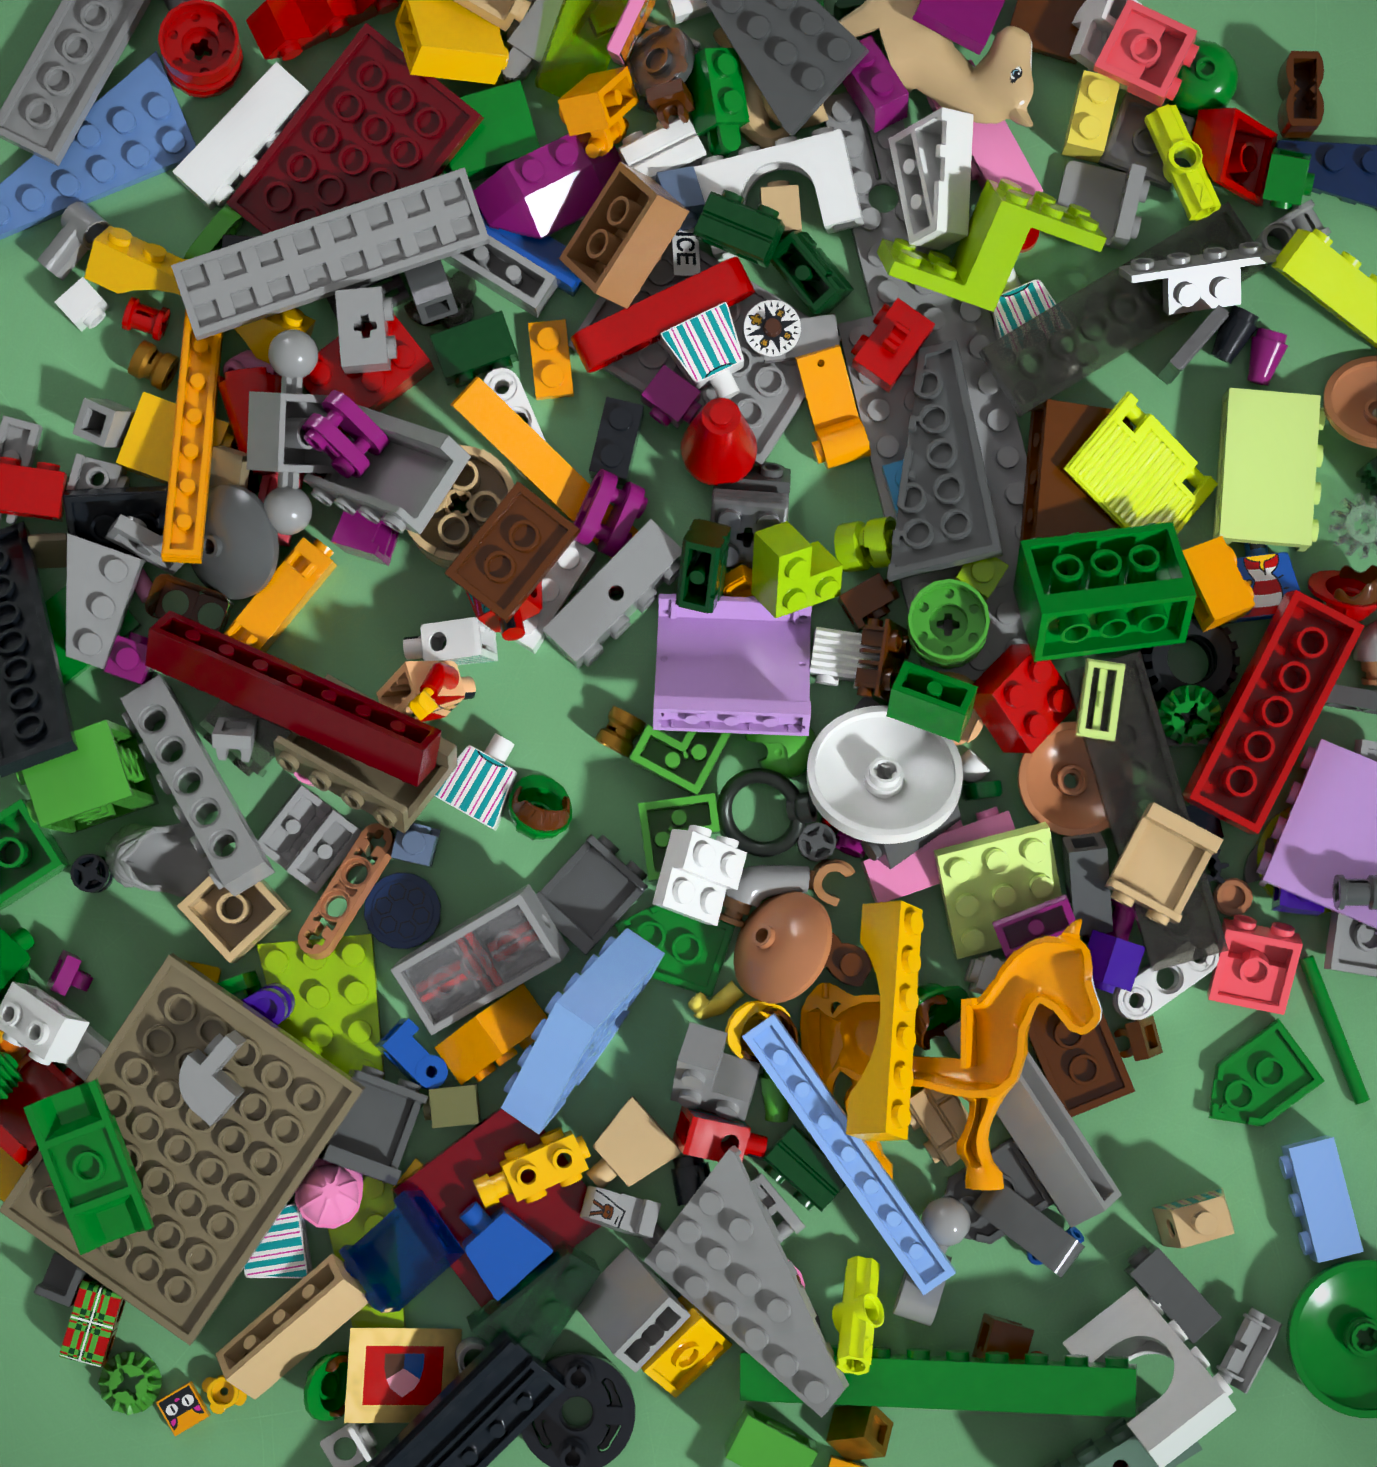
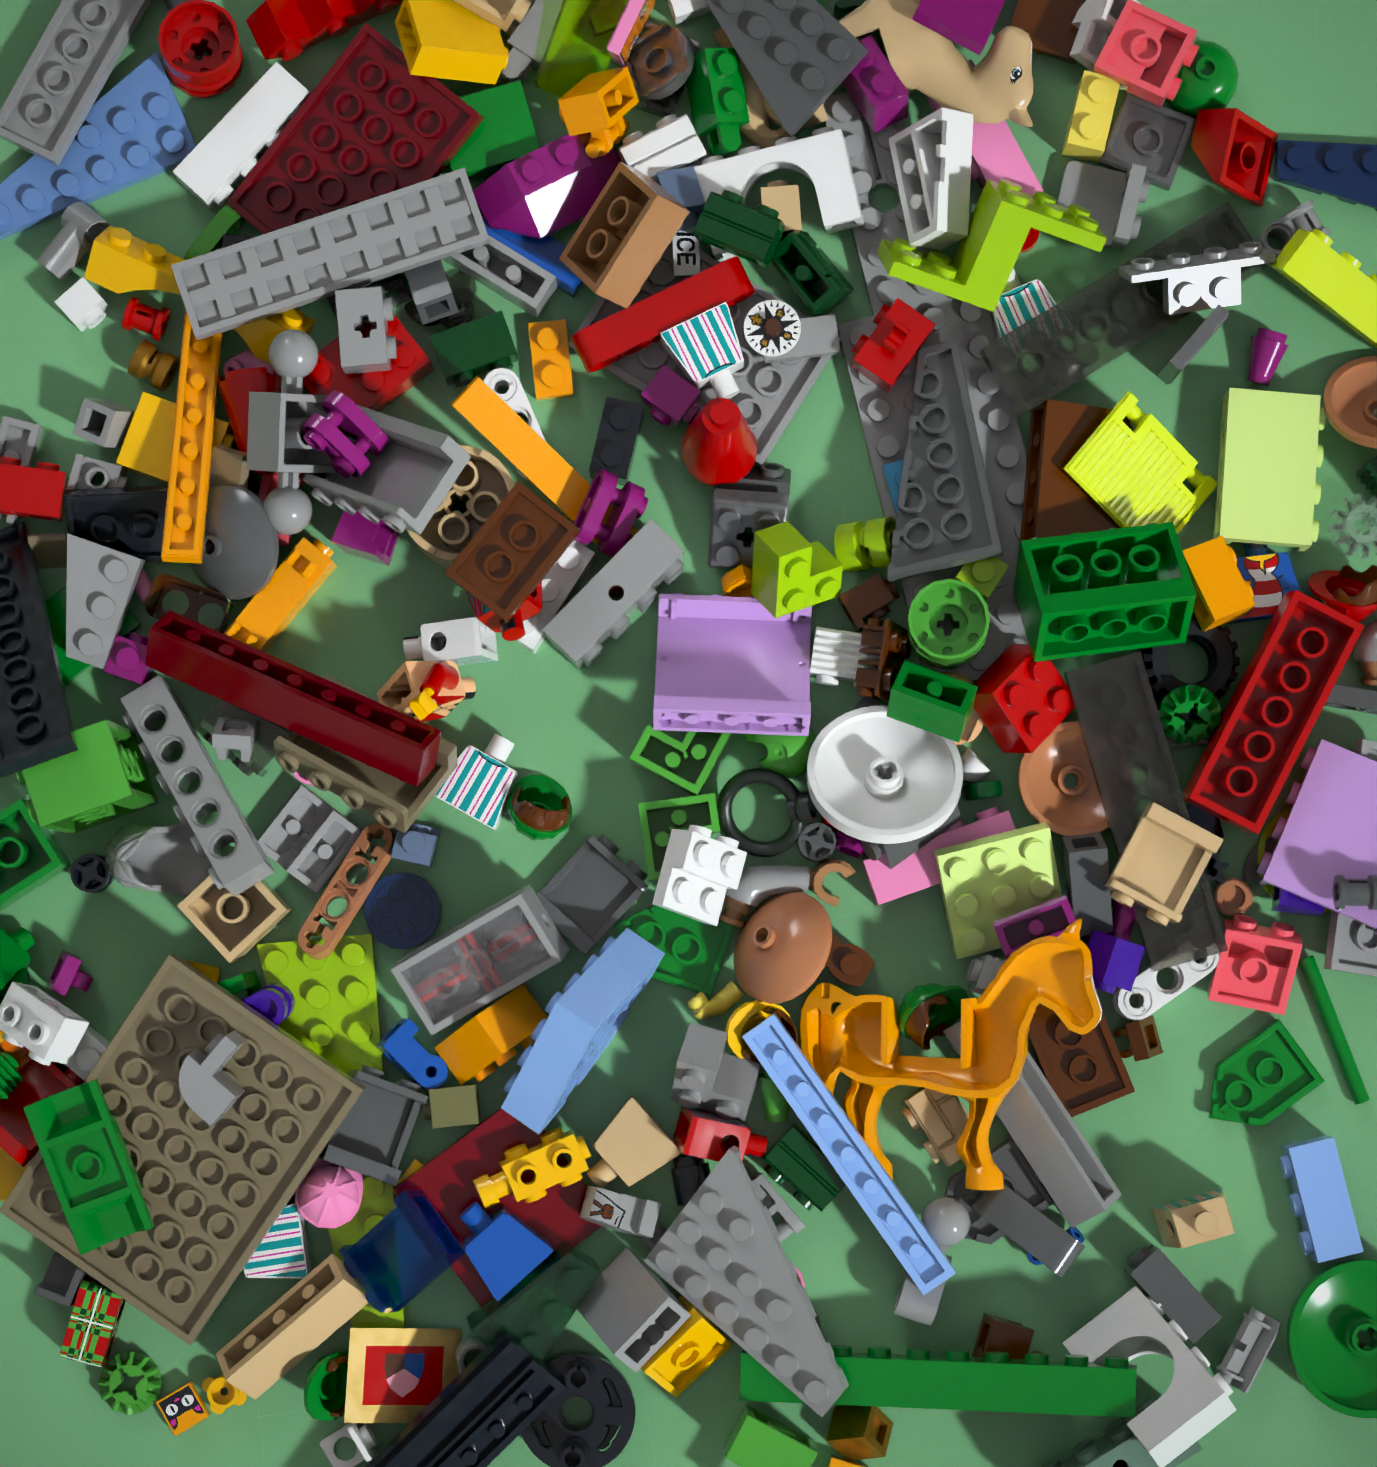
(135, 537): light grey plate -> none
(620, 731): pearl gold wheel -> none
(670, 99): reddish brown tile -> none
(703, 566): dark green brick -> none
(832, 408): light orange door -> none
(858, 1315): neon yellow piece -> none
(882, 1096): yellow arch -> none
(1094, 732): yellowish green tile -> none
(1175, 142): neon yellow piece -> none
(1234, 333): black cone -> none
(1288, 178): green brick -> none
(1299, 90): reddish brown brick -> none

